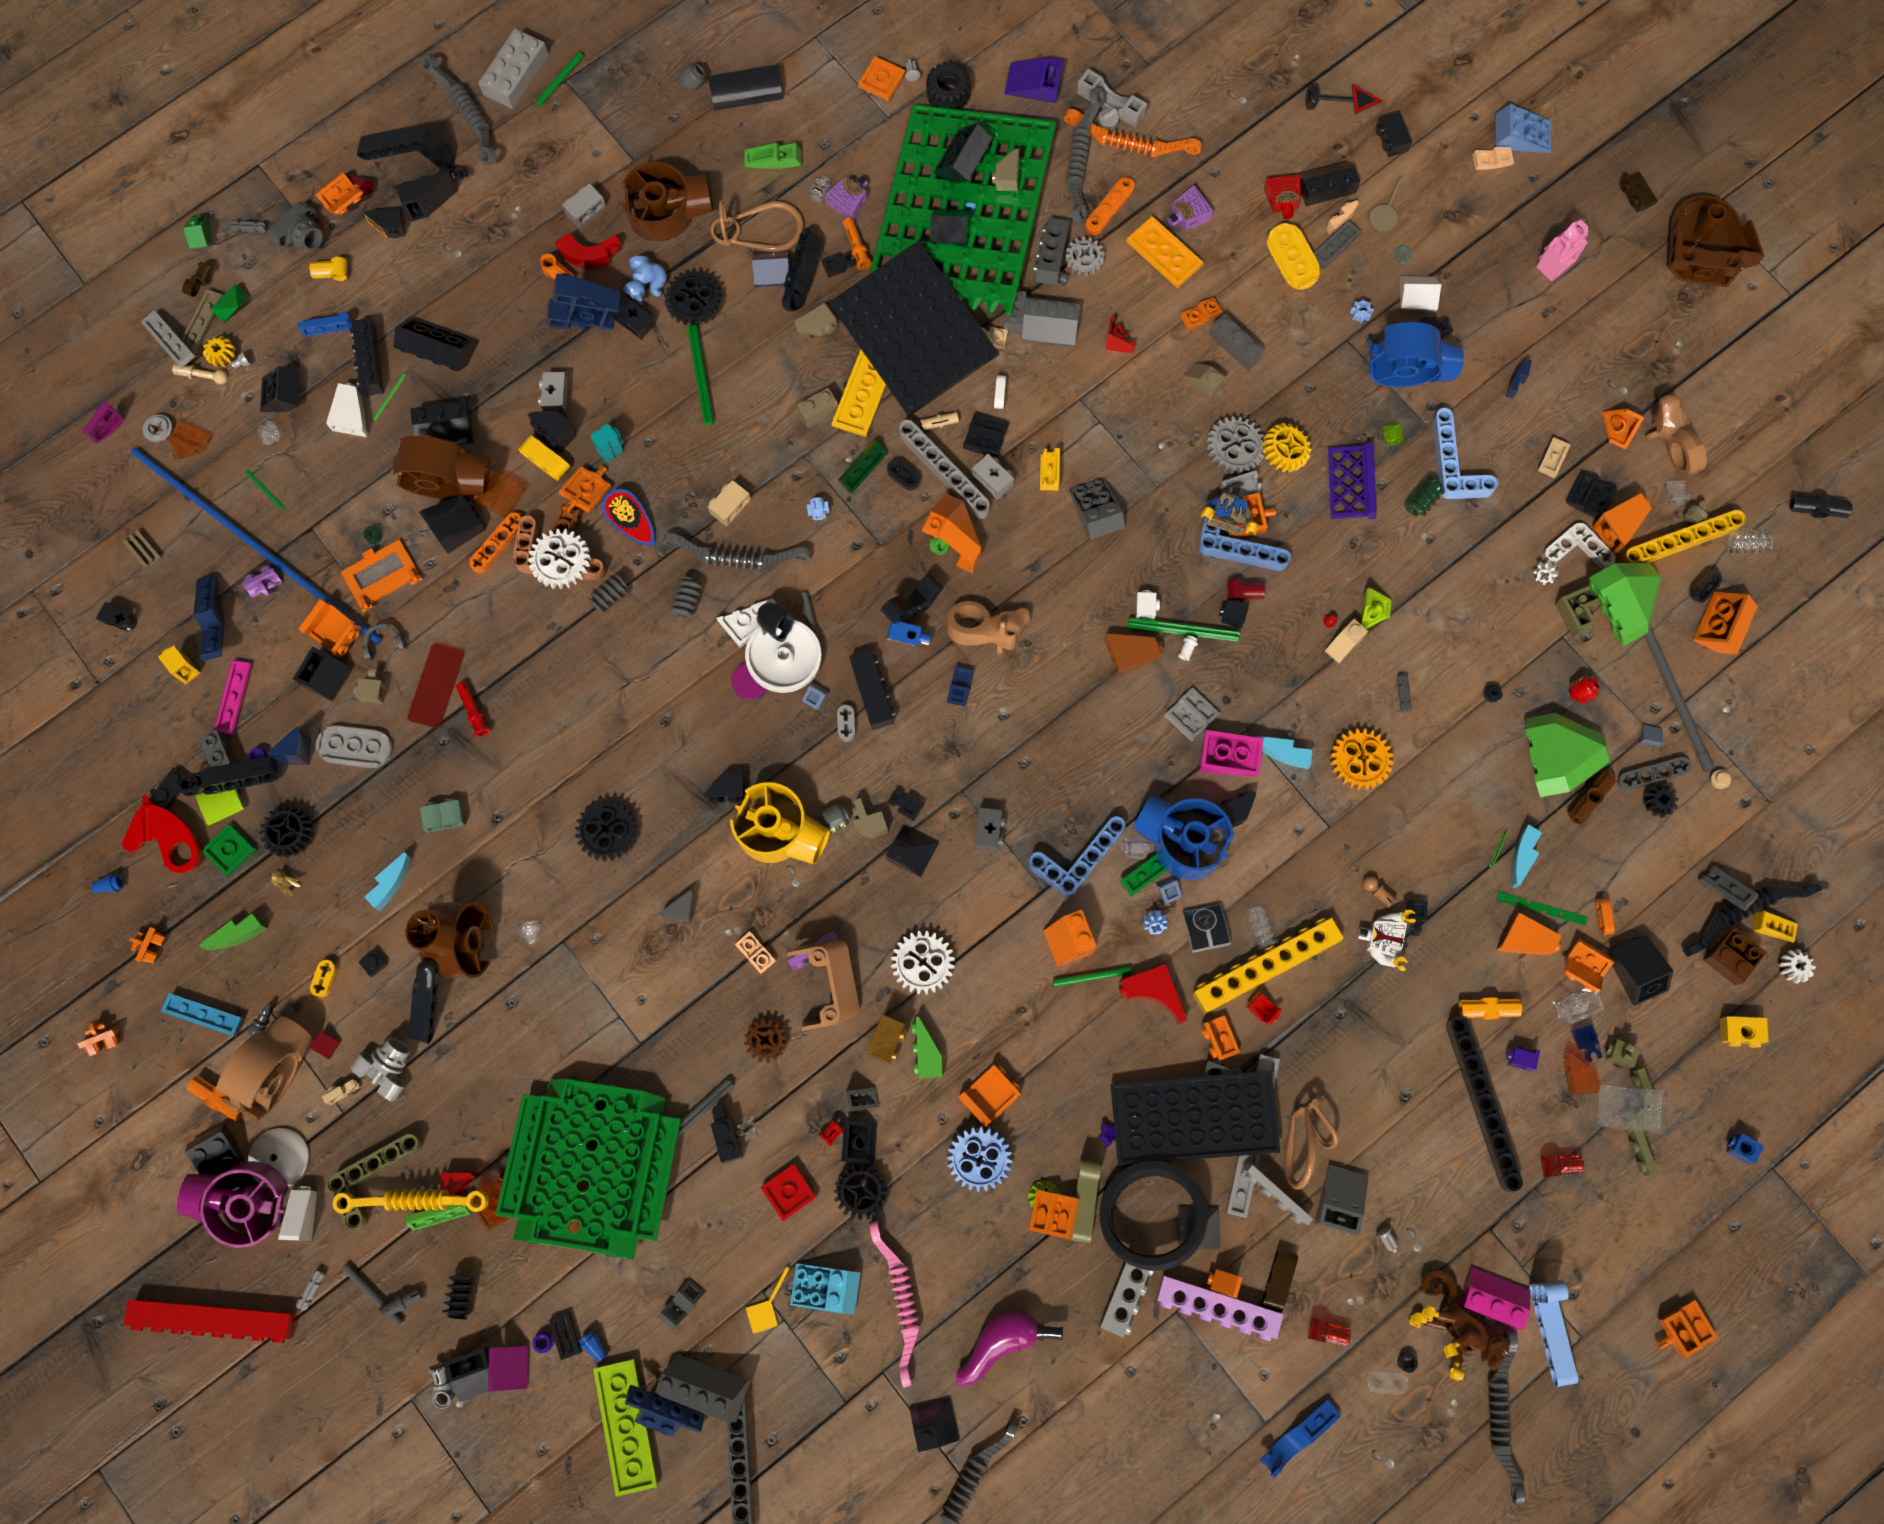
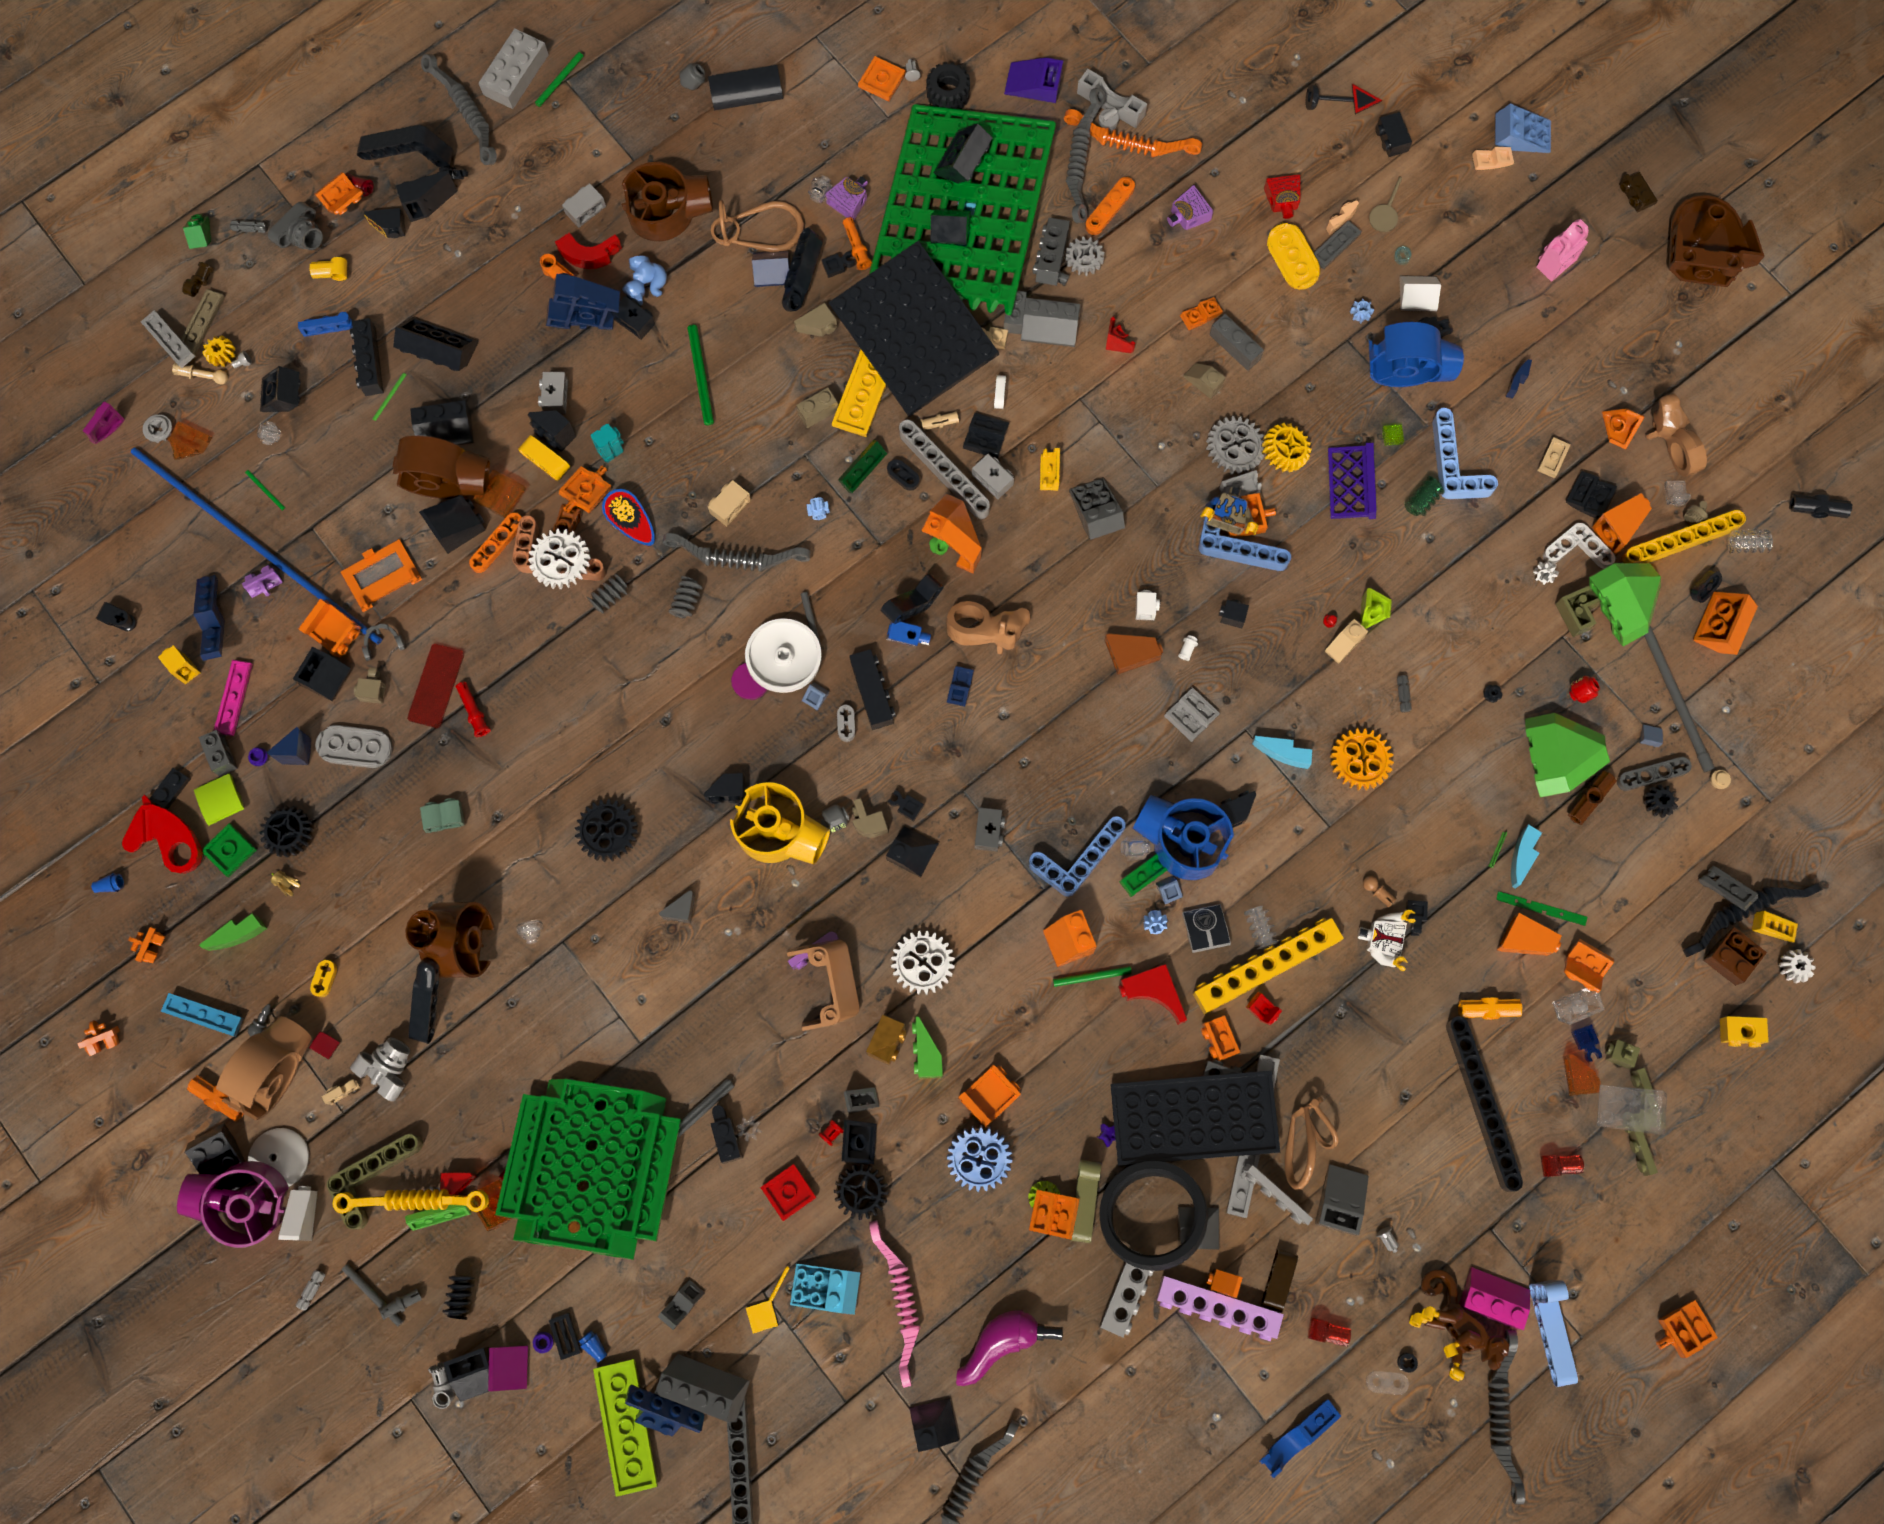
(132, 538): dark tan tile -> none
(209, 1319): red brick -> none
(229, 303): green slope -> none
(230, 777): black piece -> none
(347, 411): white slope -> none
(370, 529): clear green bush -> none
(372, 963): black plate -> none
(389, 882): medium azure slope -> none
(702, 286): black gear -> none
(742, 623): white wing -> none
(755, 952): light nougat slope -> none
(759, 1048): reddish brown gear -> none
(773, 156): bright green slope -> none
(773, 616): black piece -> none
(1007, 172): dark tan slope -> none
(1164, 252): light orange plate -> none
(1183, 629): green axle -> none
(1230, 754): dark pink slope -> none
(1245, 590): dark red piece -> none
(1328, 182): black slope -> none
(1522, 1058): dark purple brick -> none
(1605, 916): orange beam -> none
(1641, 969): black slope -> none
(1753, 1148): blue brick -> none

